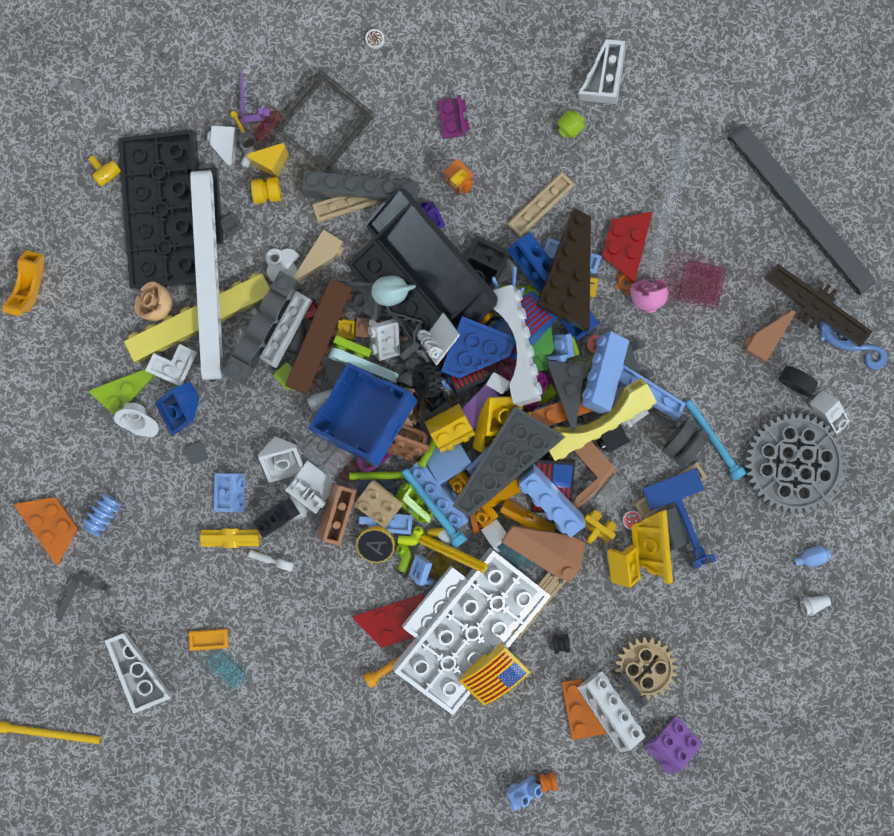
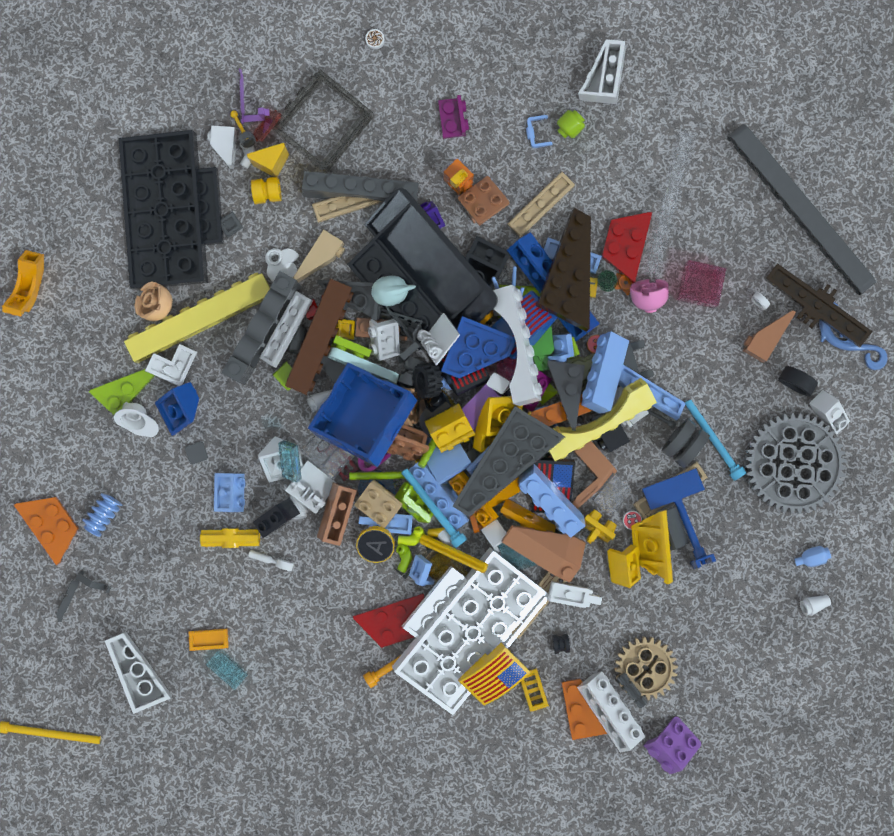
(103, 173): yellow piece -> none
(207, 275): white beam -> none
(290, 461): none -> clear light blue plate
(483, 201): none -> nougat bracket
(522, 793): light blue hips -> none
(530, 132): none -> light blue piece
(544, 704): none -> yellow slope
(548, 782): orange wheel -> none
(572, 595): none -> white hinge
(607, 284): none -> clear green wheel
(759, 300): none -> white tile

